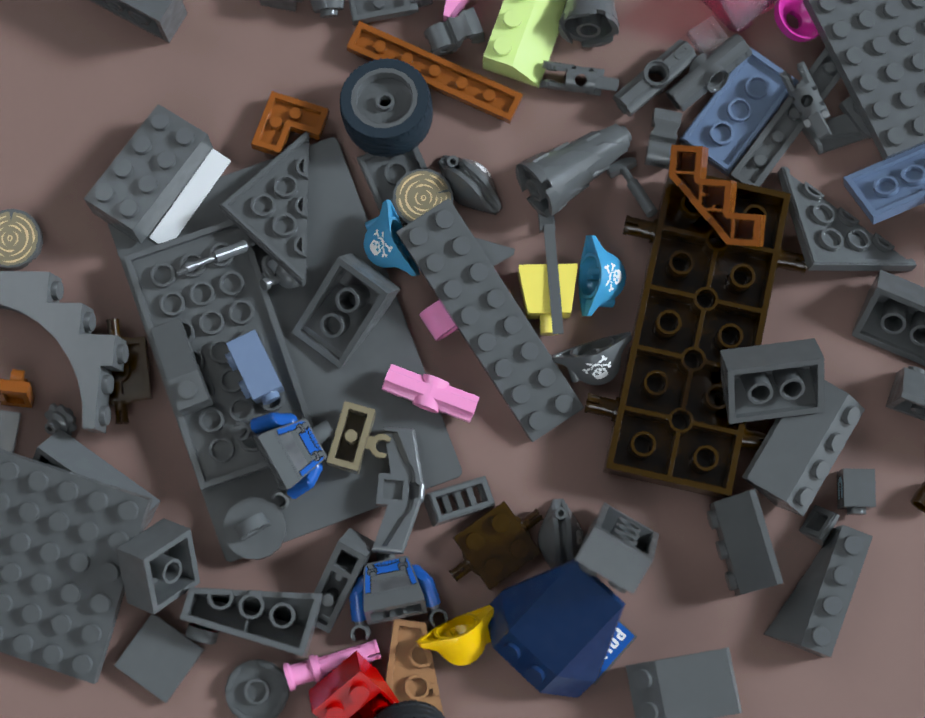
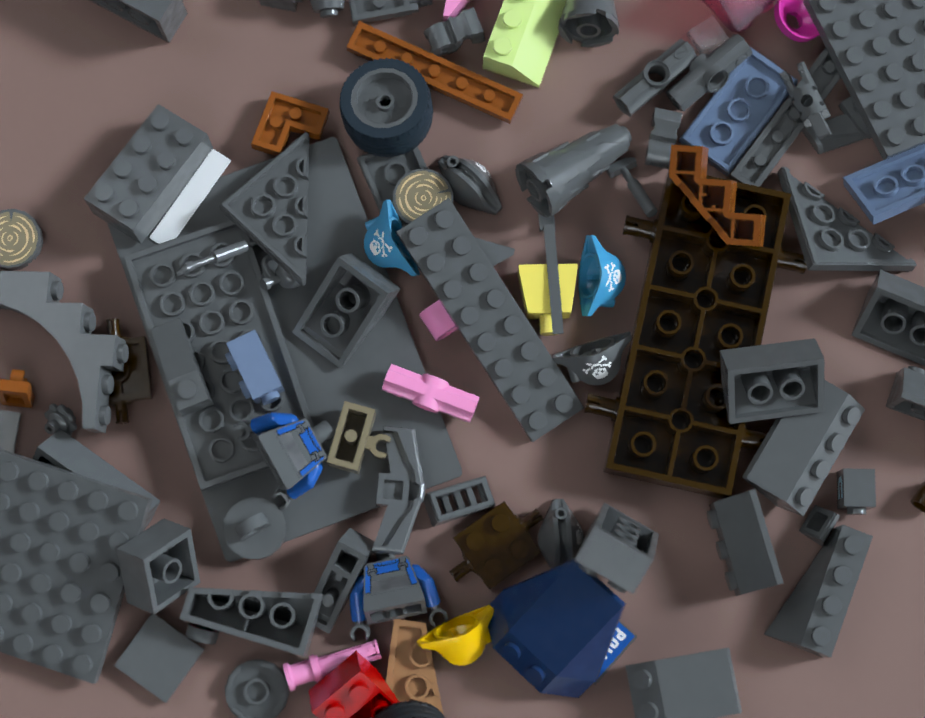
(593, 84): dark grey hinge -> none

